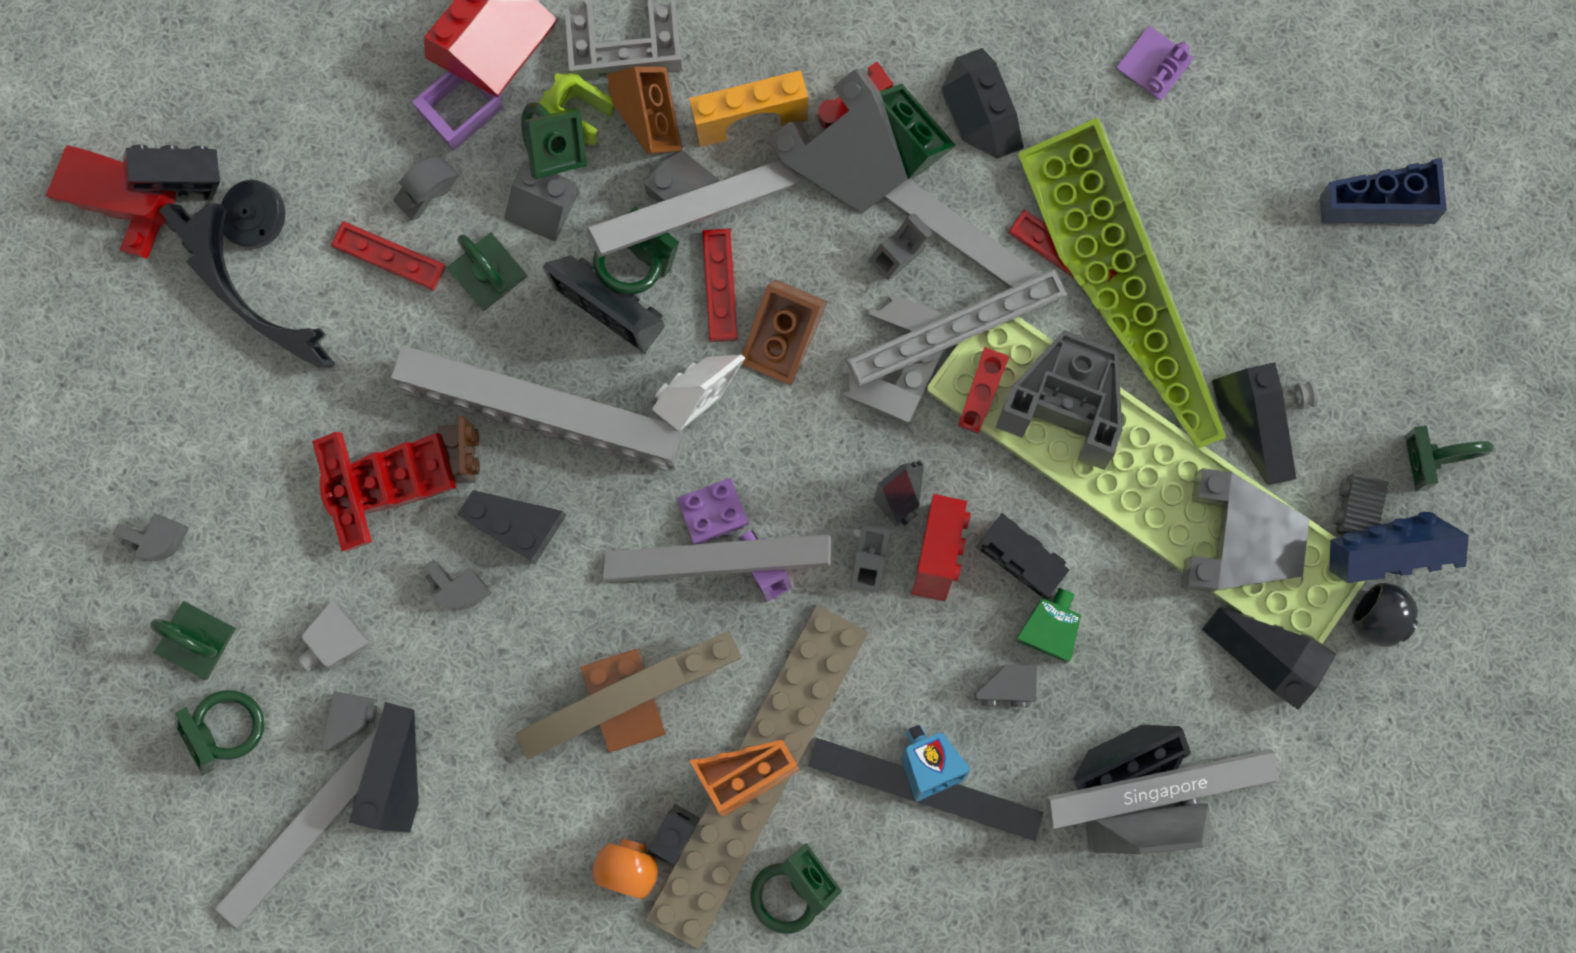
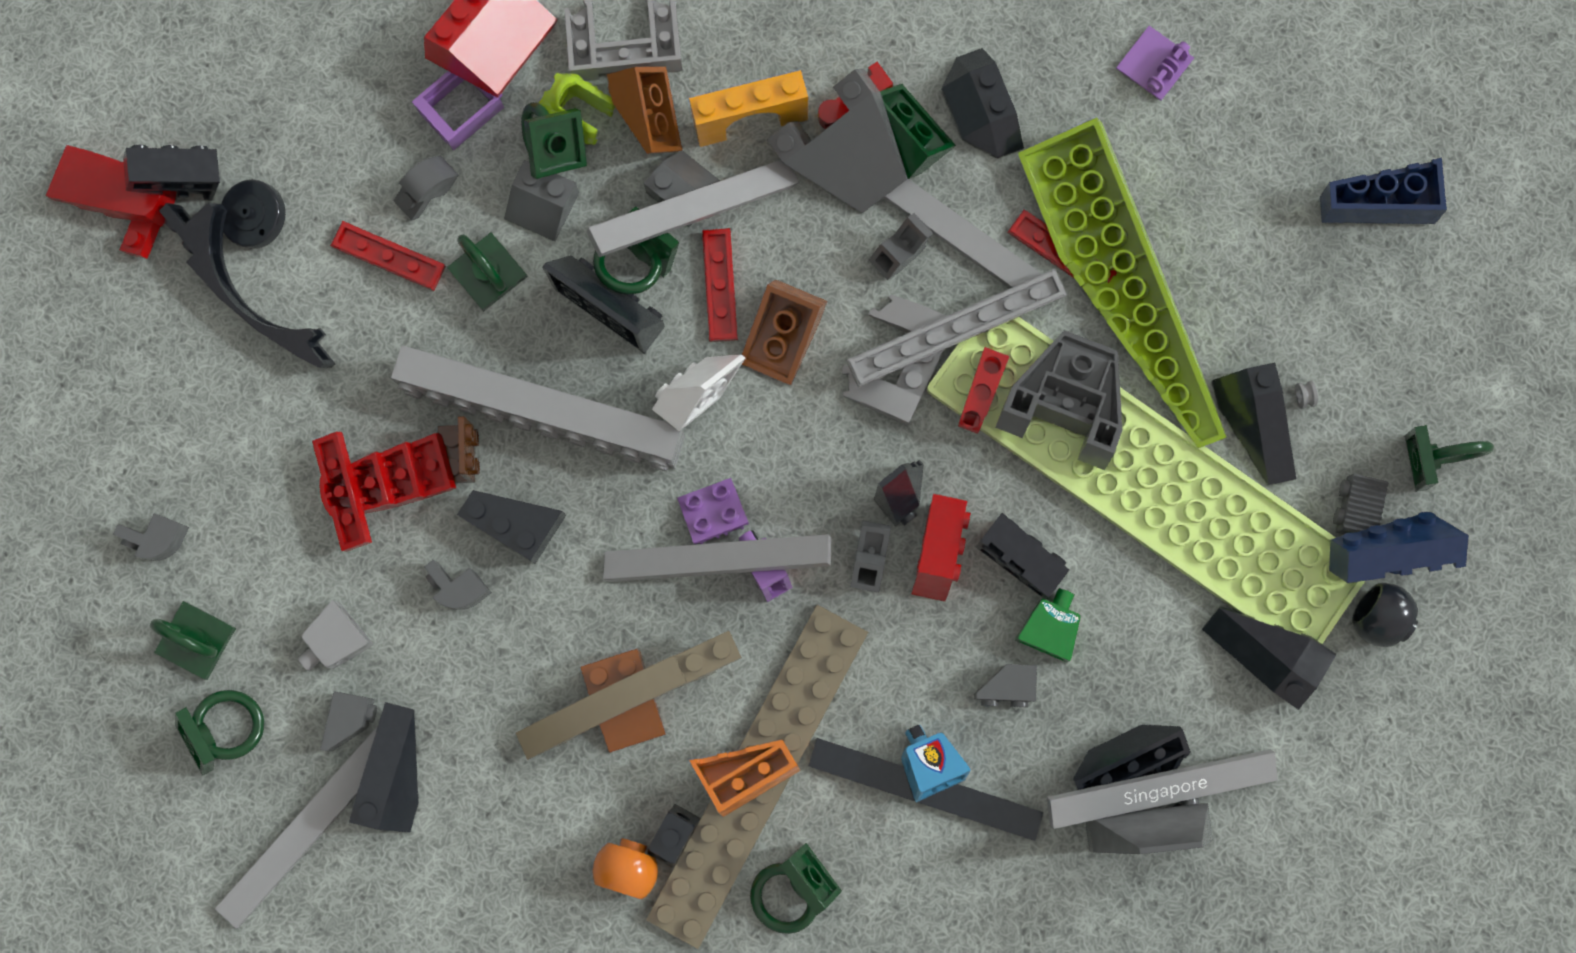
(1257, 539): wedge -> none

